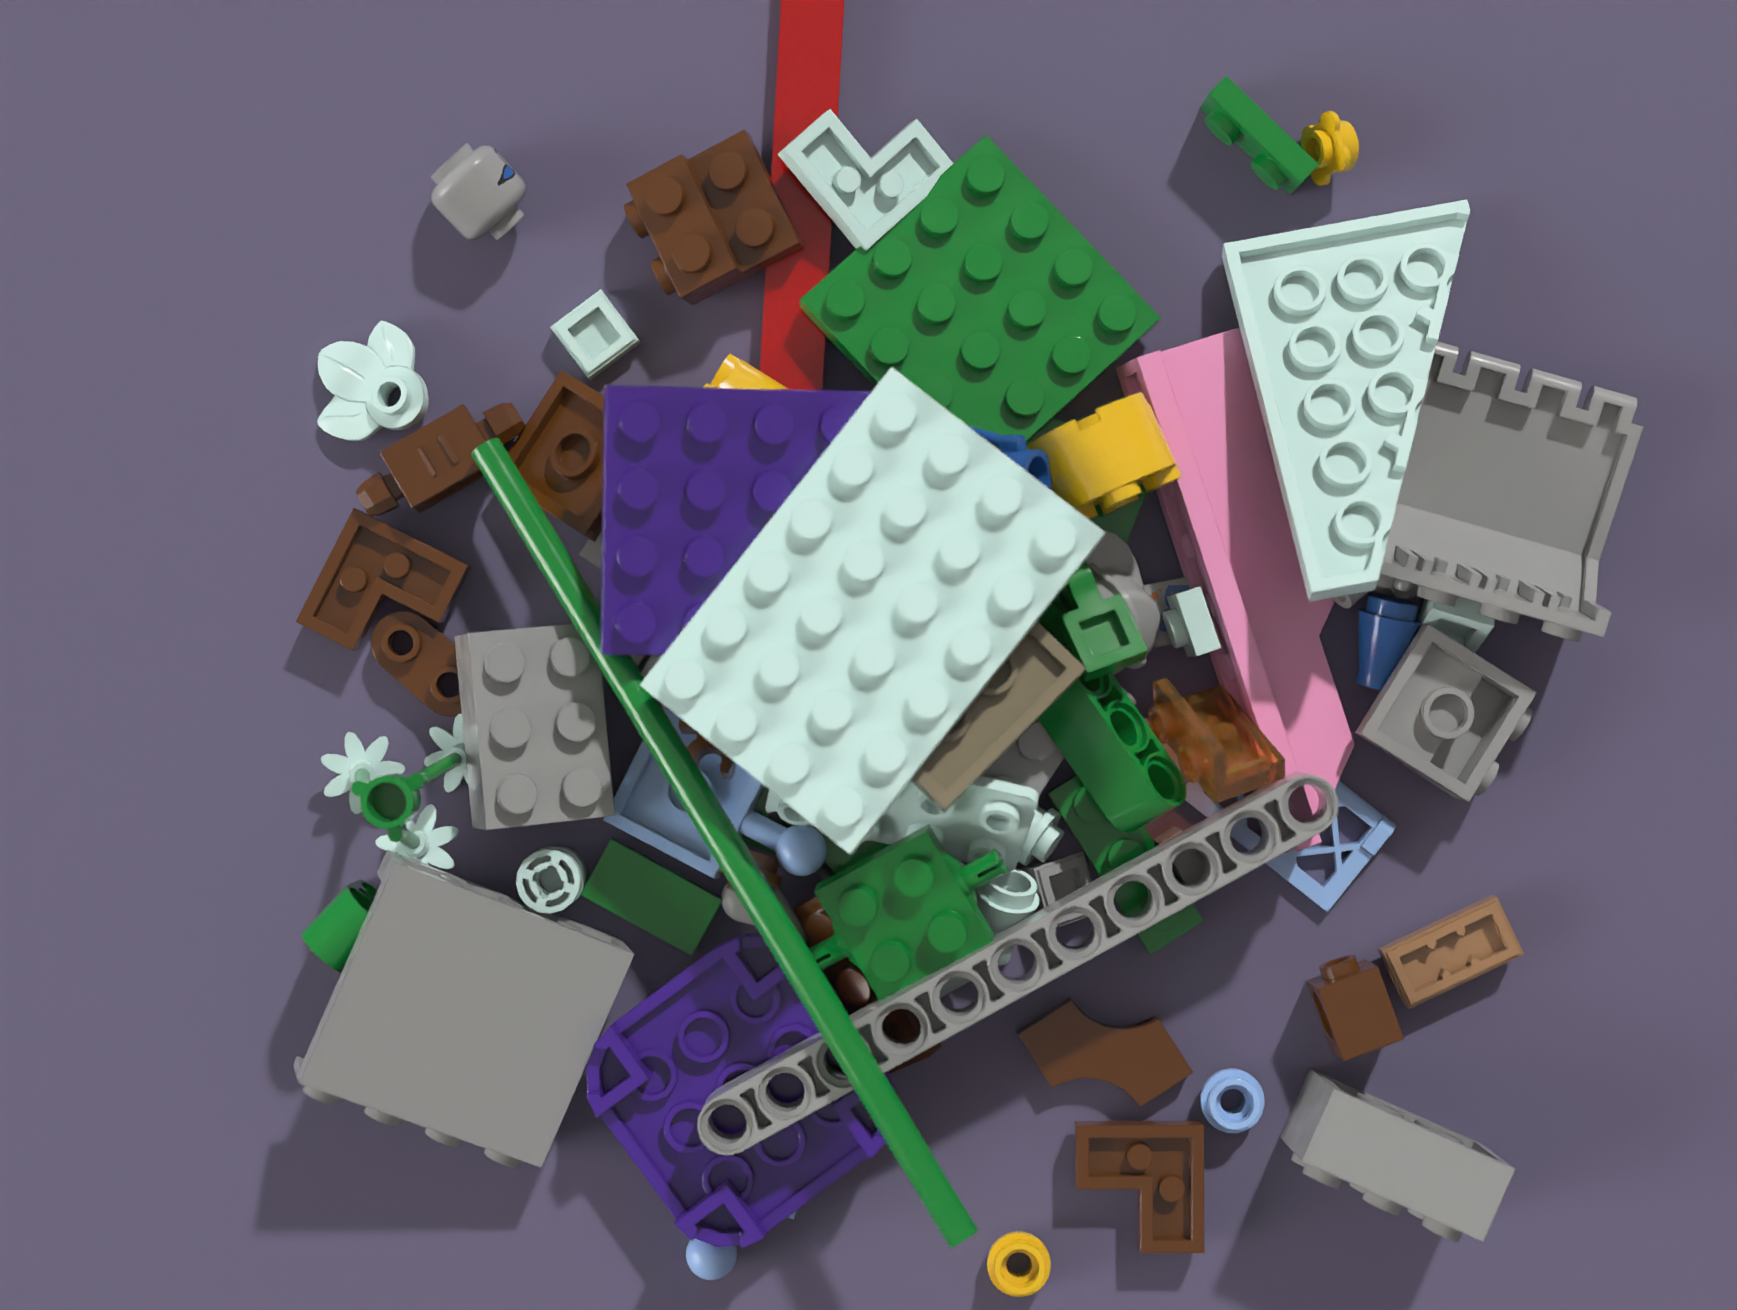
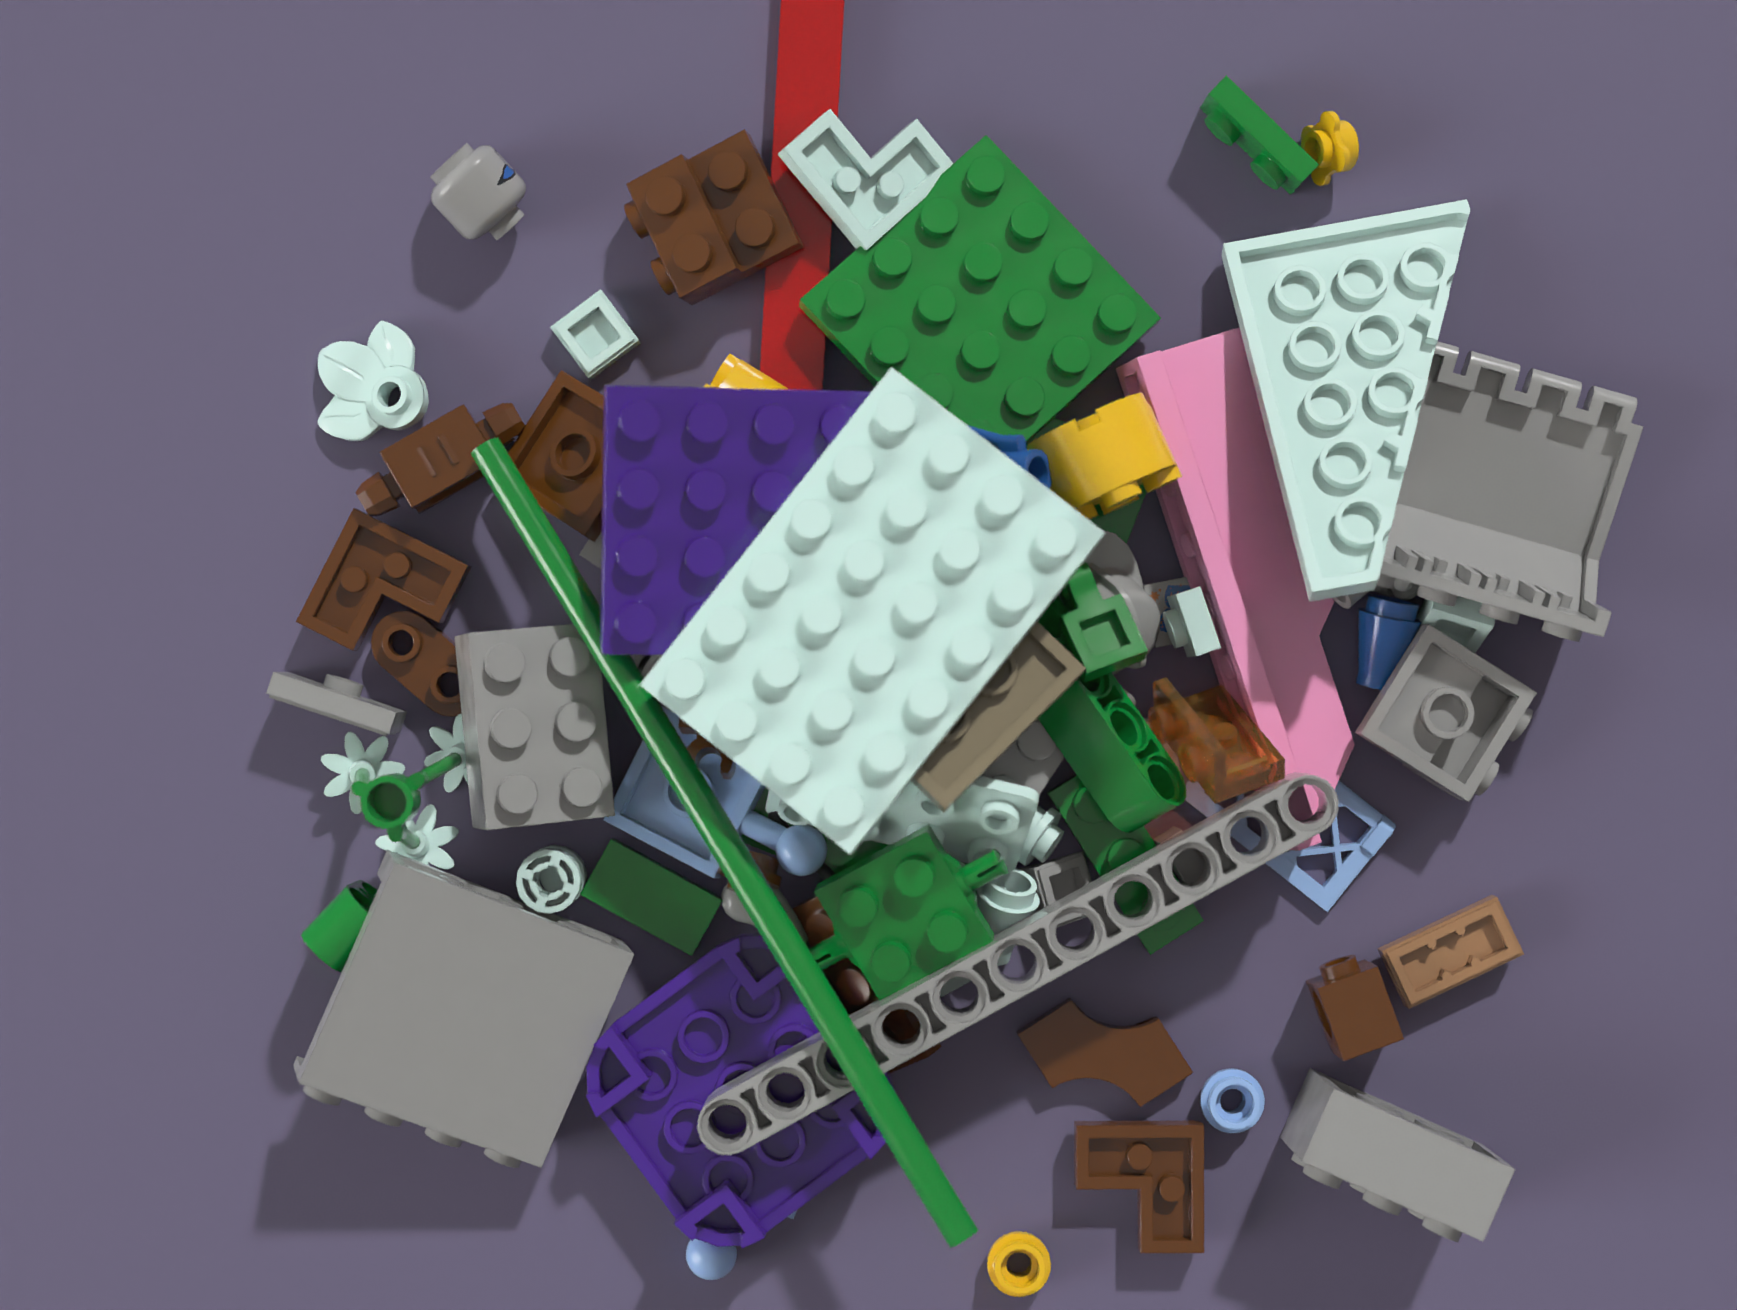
(336, 699): none -> light grey plate

